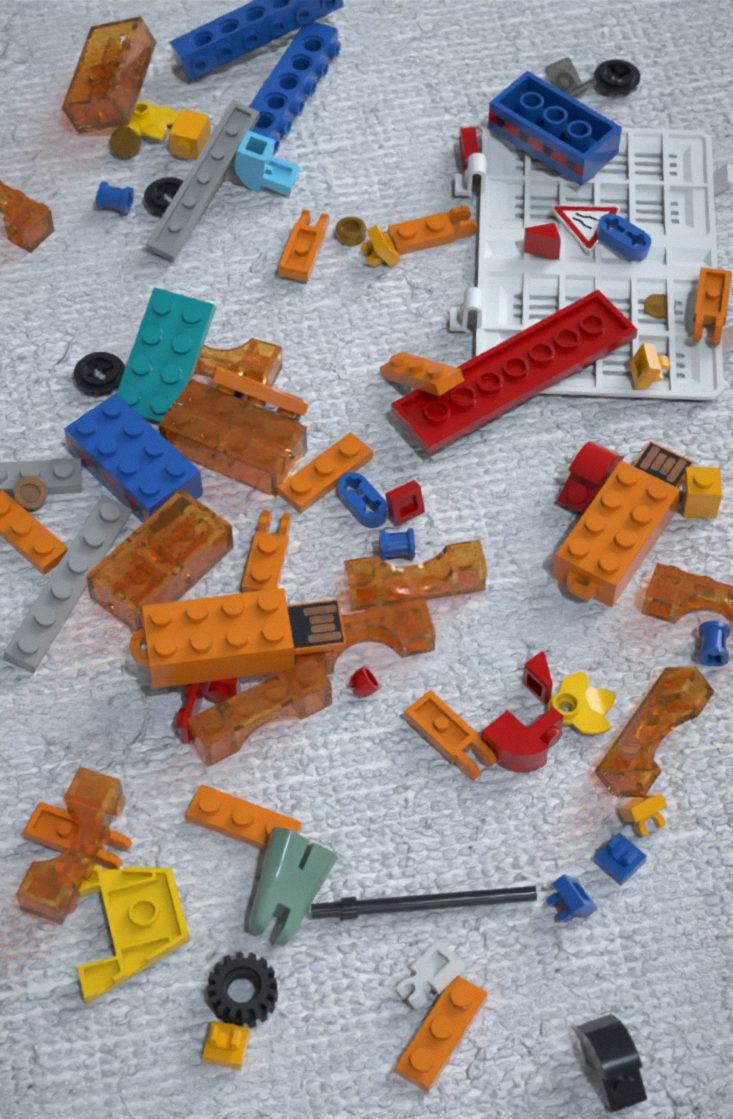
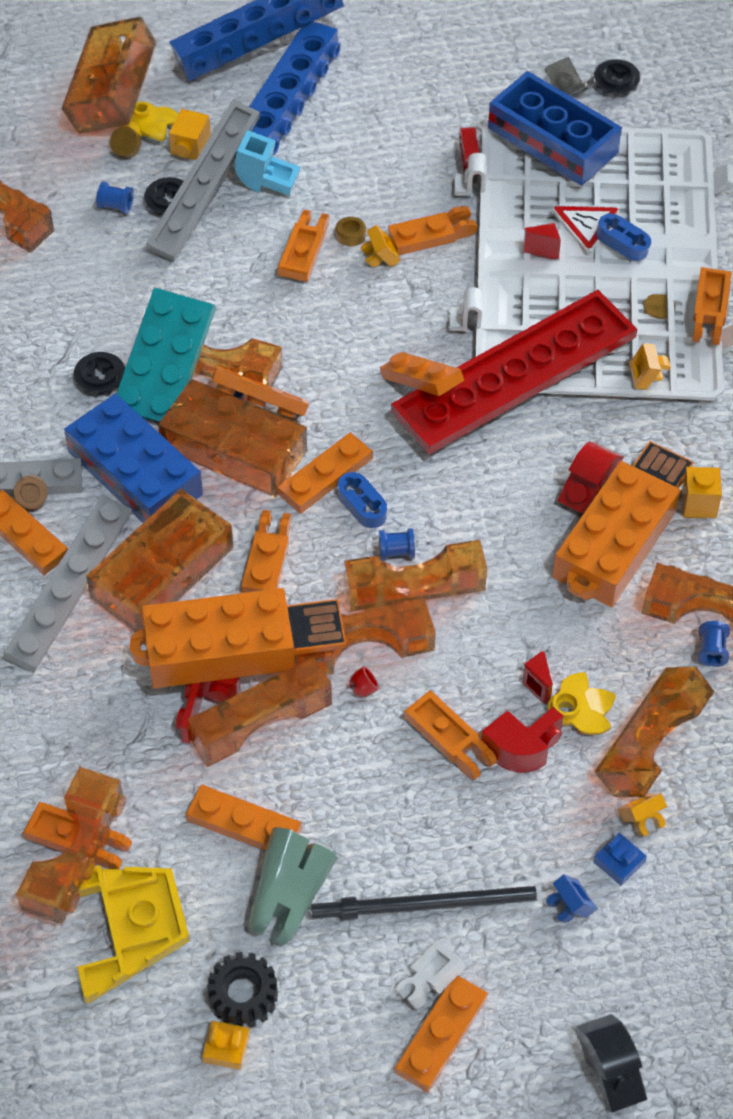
(405, 502): red plate -> none

